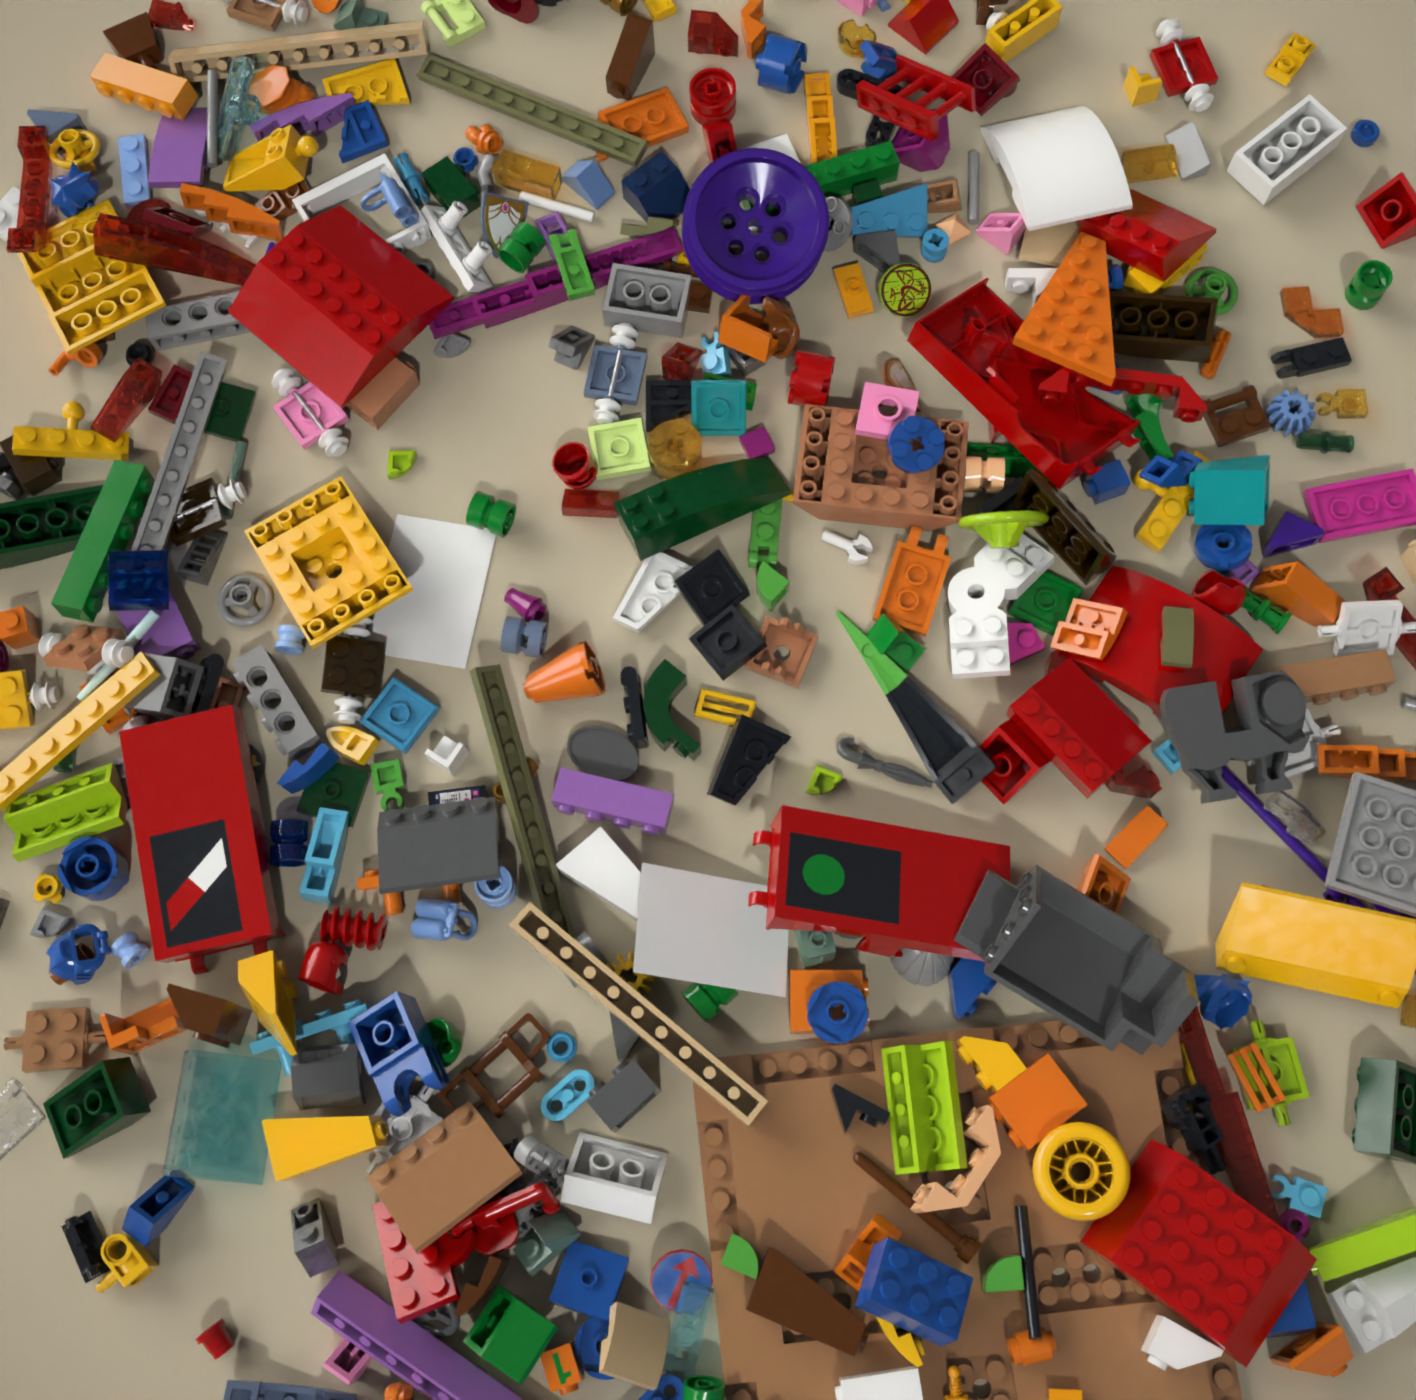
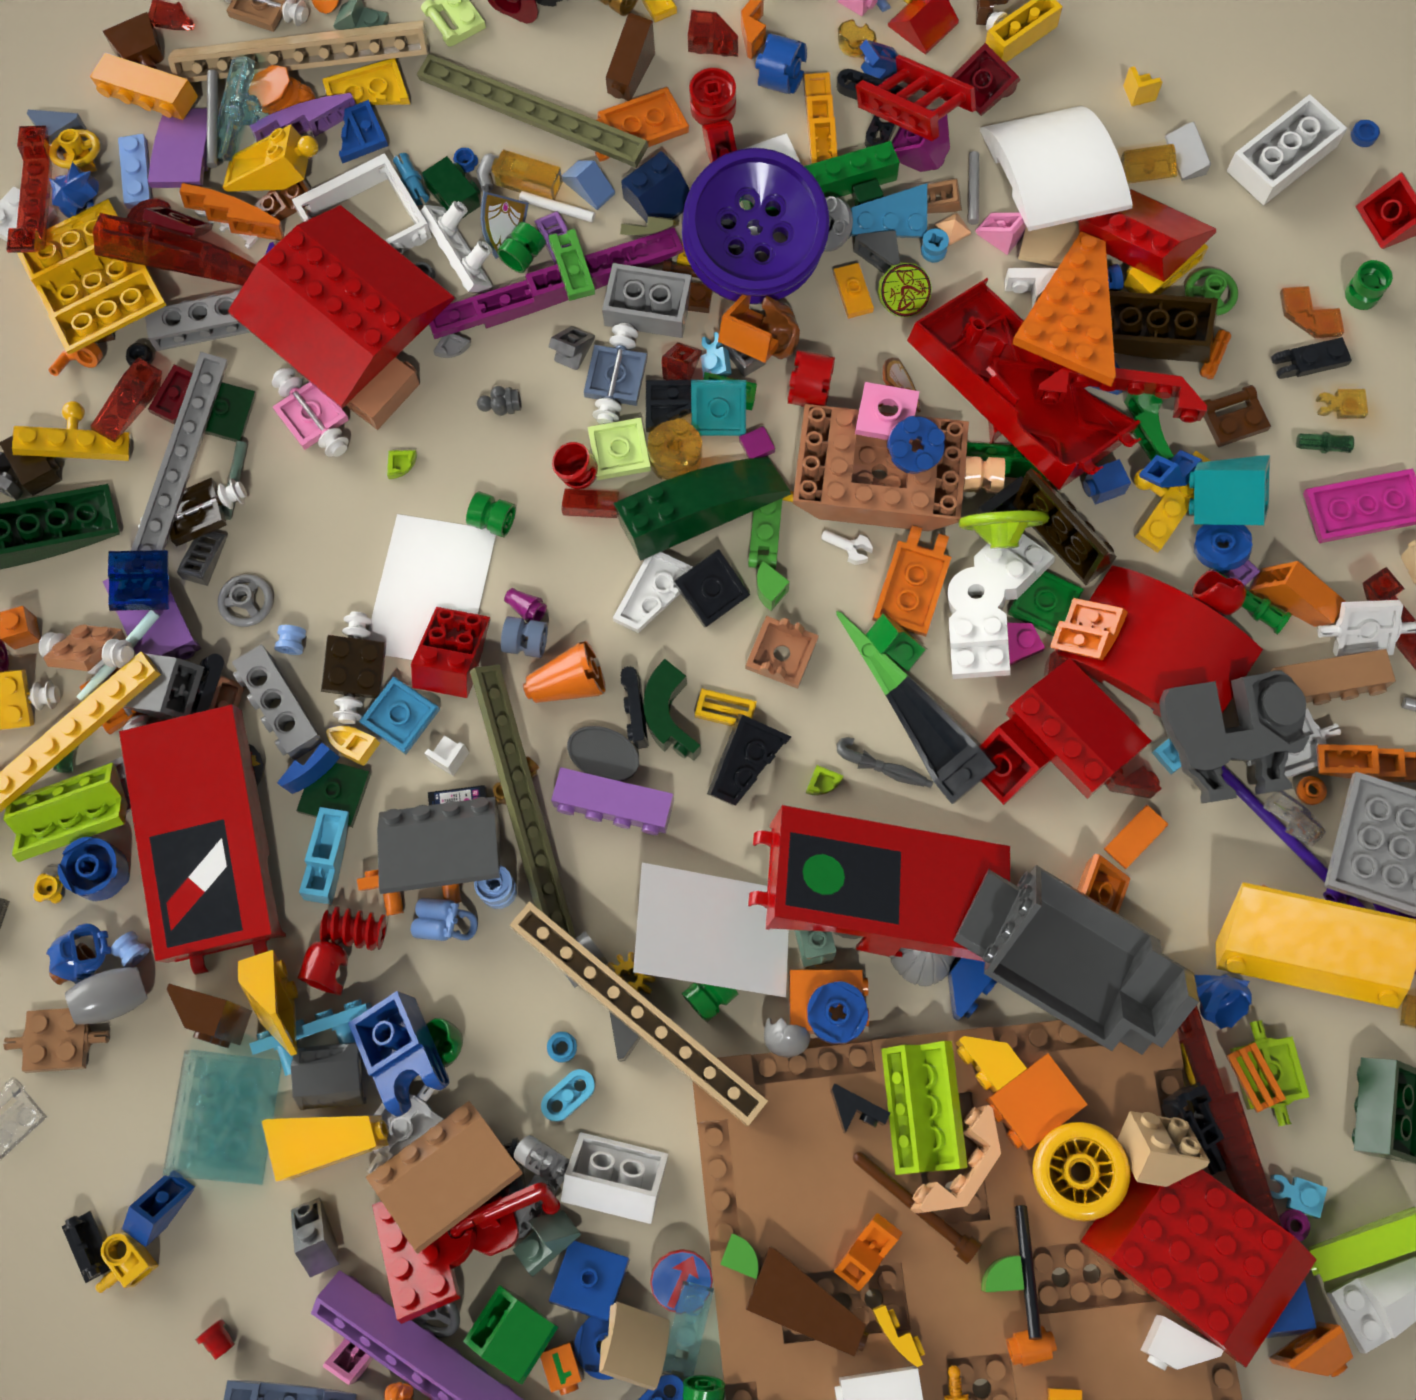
(49, 924): light grey tile -> none
(96, 1105): dark green slope -> none
(106, 995): none -> light grey piece
(107, 529): green brick -> none
(142, 1028): orange panel -> none
(289, 840): clear blue wheel -> none
(311, 542): yellow slope -> none
(387, 780): bright green plate -> none
(396, 199): medium blue piece -> none
(449, 652): none -> red slope
(469, 1074): reddish brown bar -> none
(475, 1291): reddish brown slope -> none
(485, 139): orange piece -> none
(501, 401): none -> dark grey piece
(605, 872): white slope -> none
(622, 1095): dark grey brick -> none
(727, 642): black tile -> none
(785, 1039): none -> light grey hair
(914, 1292): blue brick -> none
(1161, 1148): none -> tan slope
(1177, 637): olive slope -> none
(1183, 66): red plate -> none
(1290, 59): yellow slope -> none
(1291, 412): medium blue gear -> none
(1292, 534): dark purple slope -> none
(1304, 794): none -> orange plate

